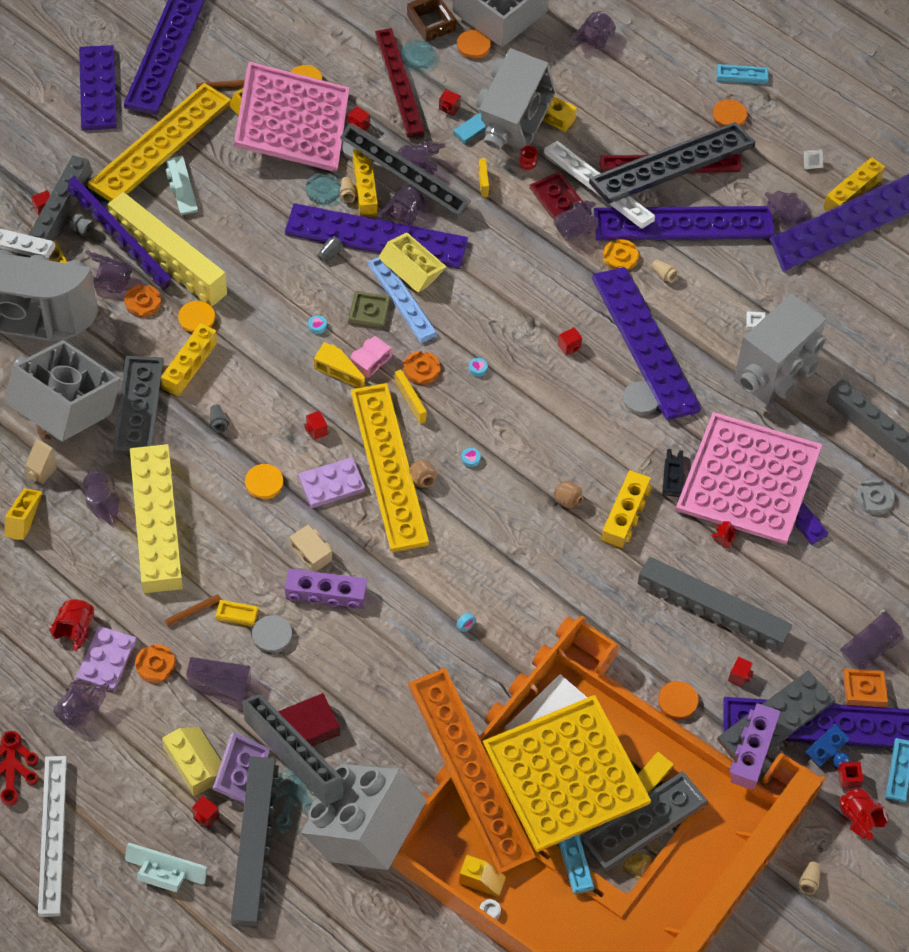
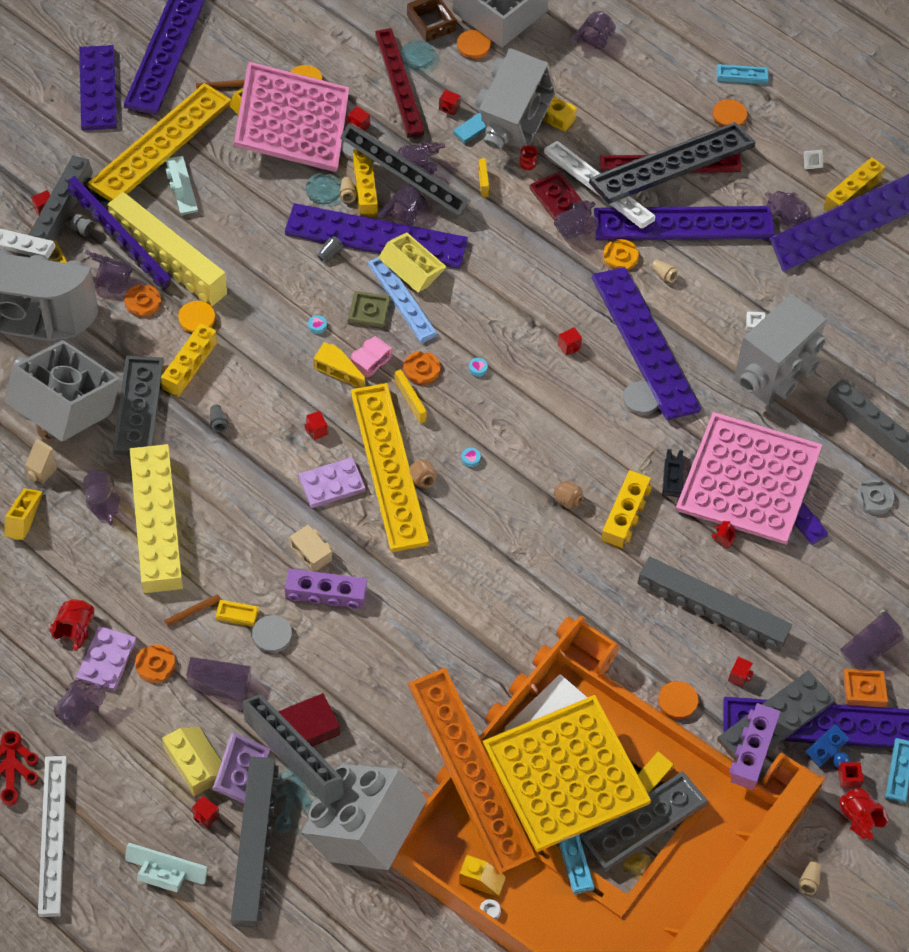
(264, 481): light orange tile -> none
(466, 622): medium azure tile -> none

